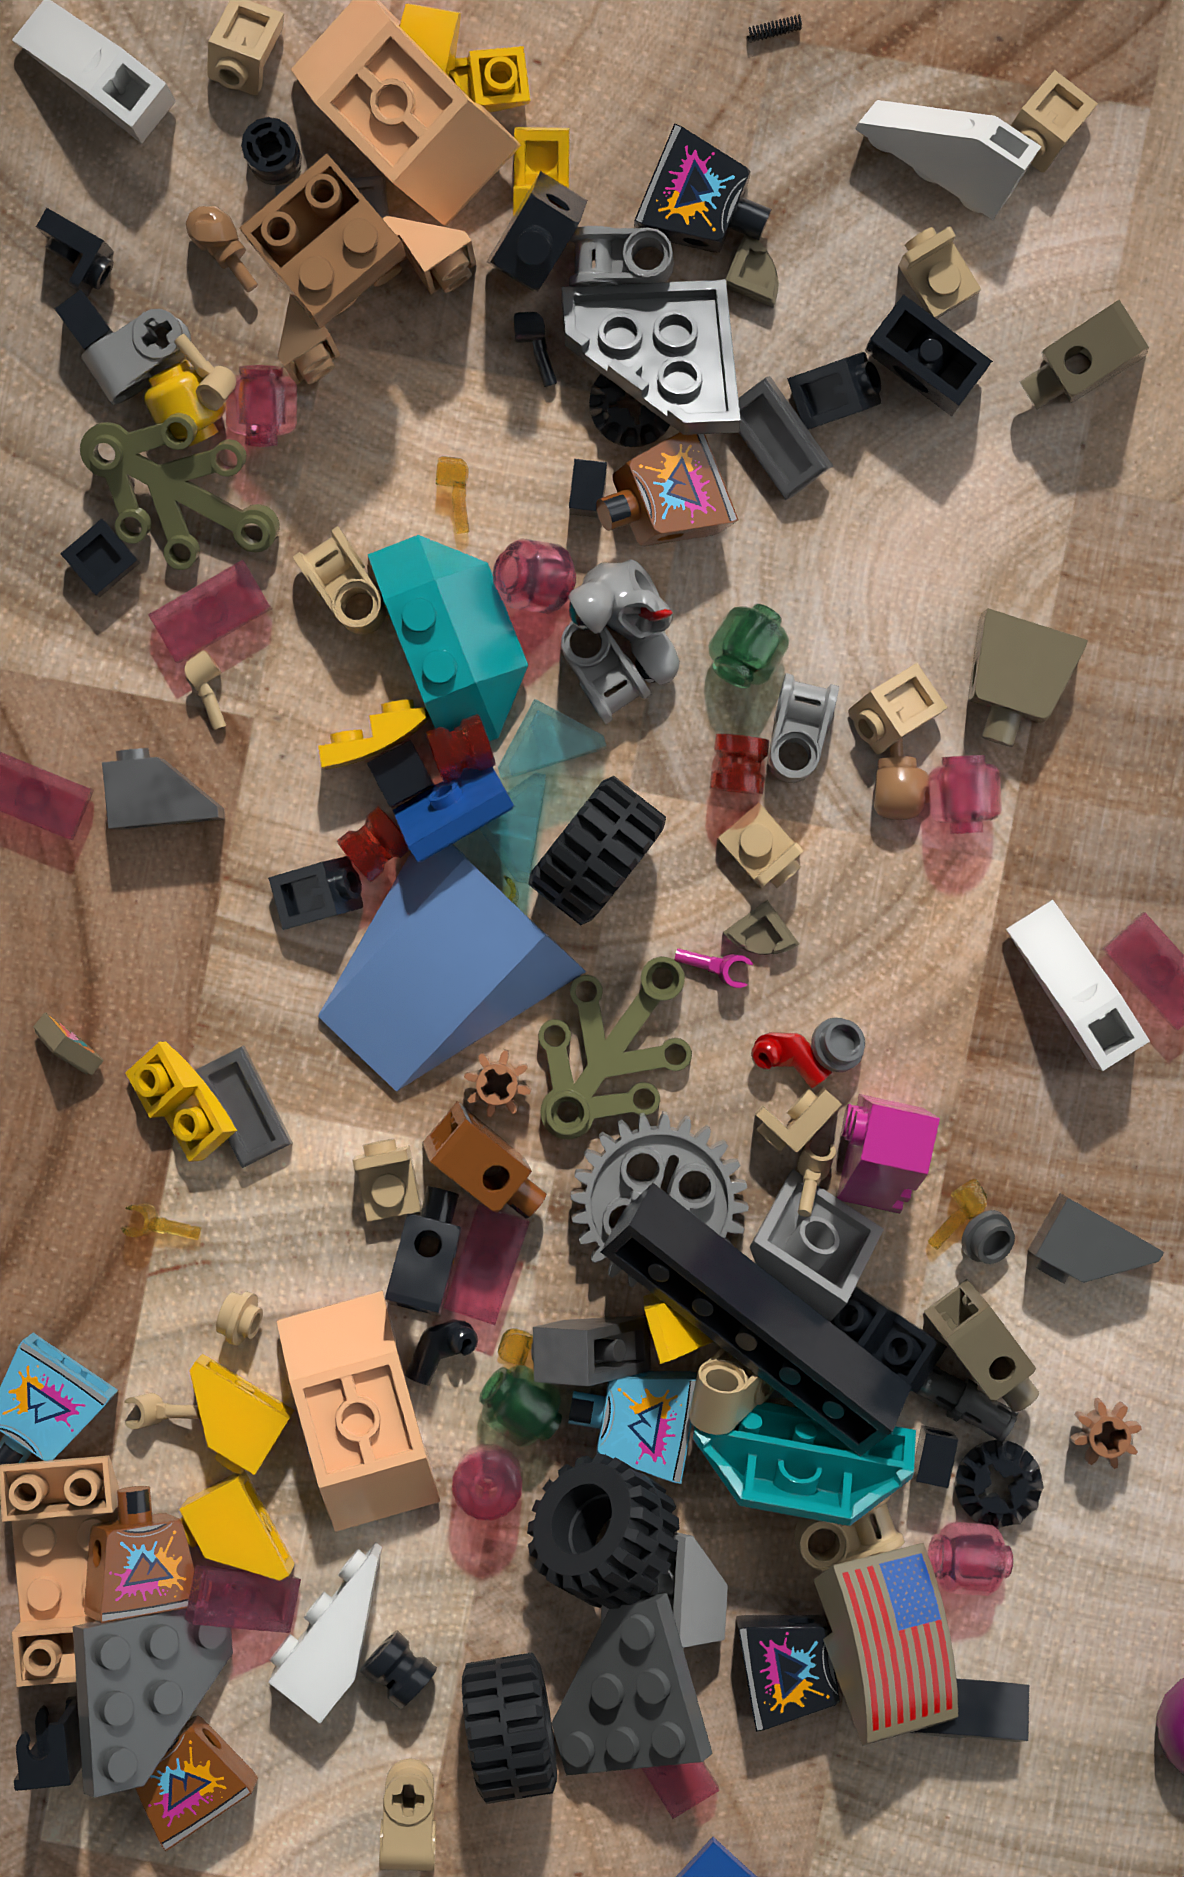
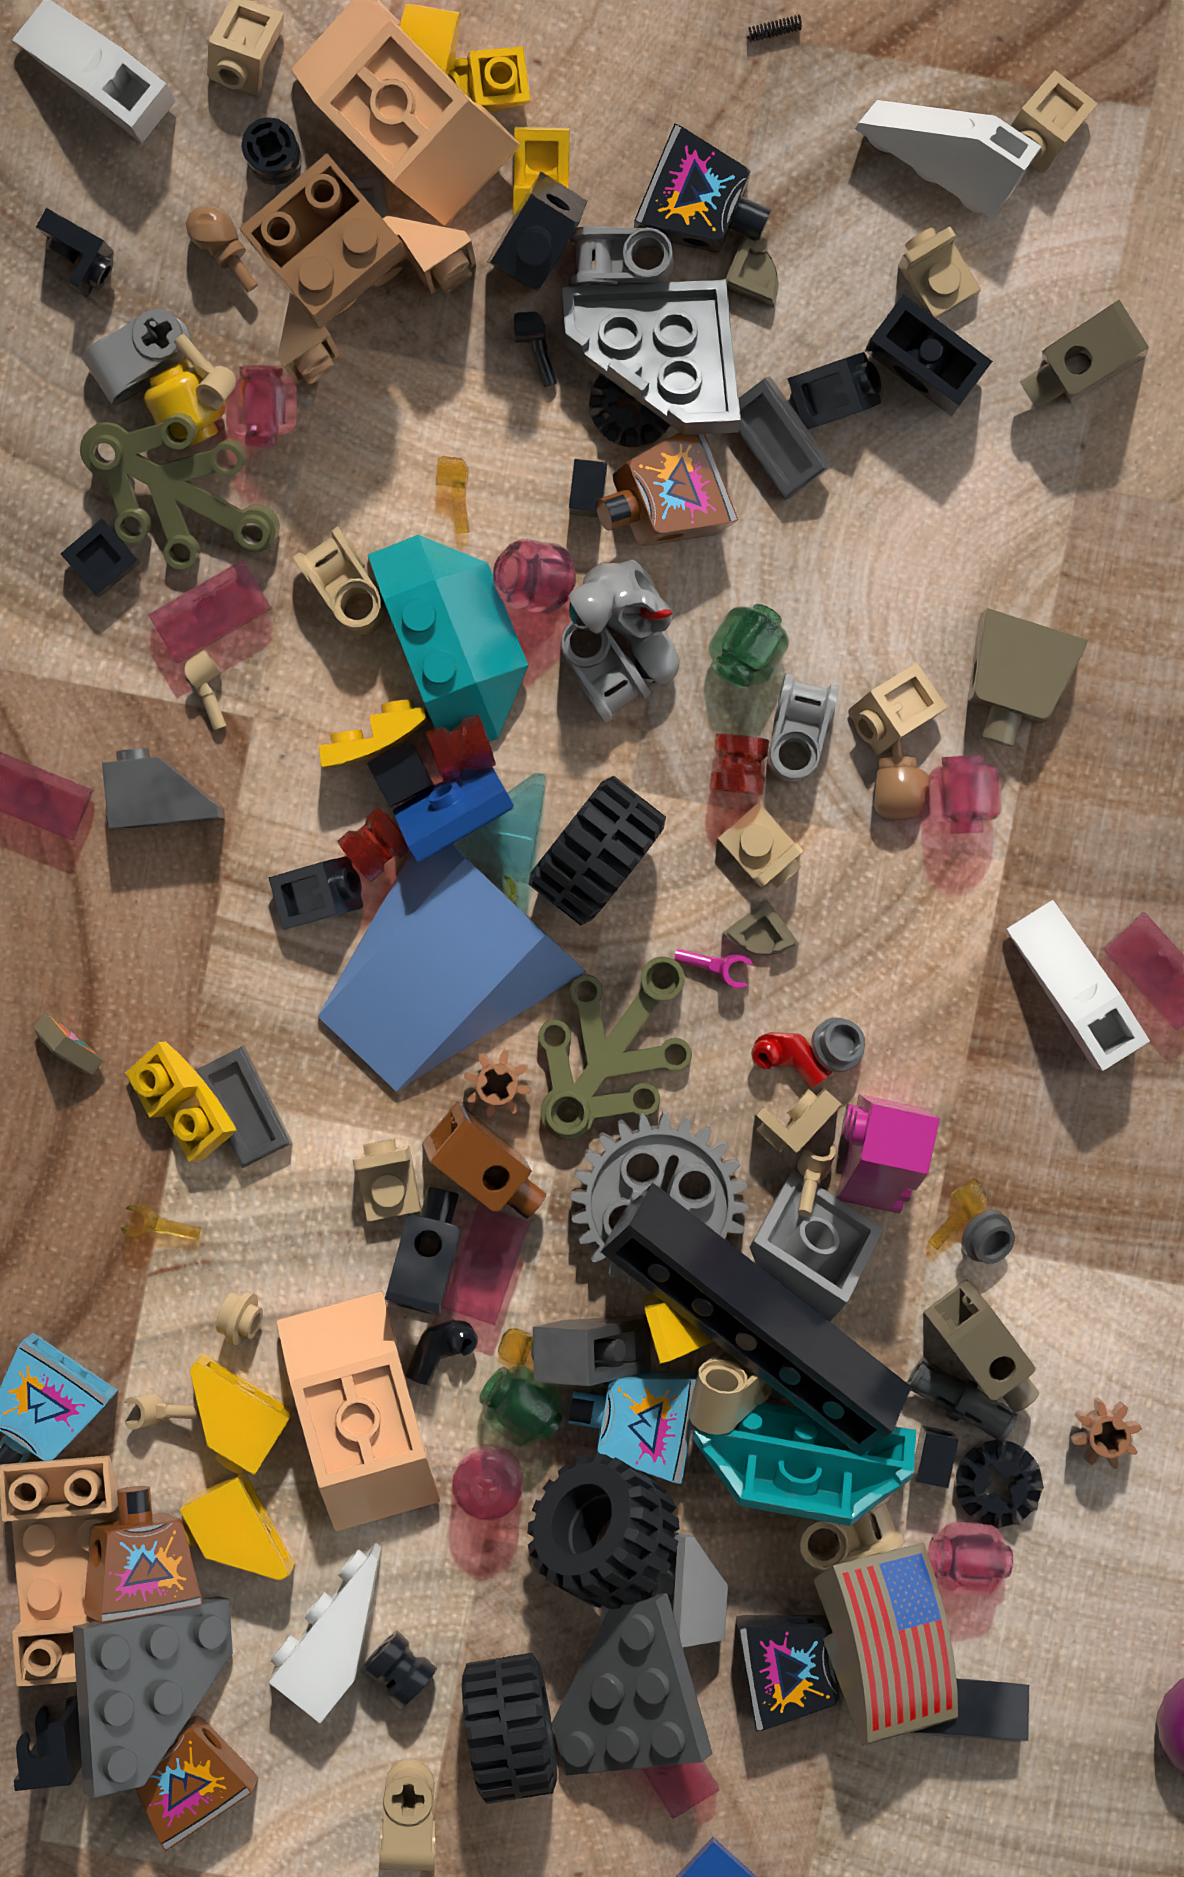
(83, 319): black piece -> none
(241, 1600): clear pink plate -> none
(546, 740): clear light blue slope -> none
(889, 1337): black slope -> none
(1087, 1244): dark grey slope -> none

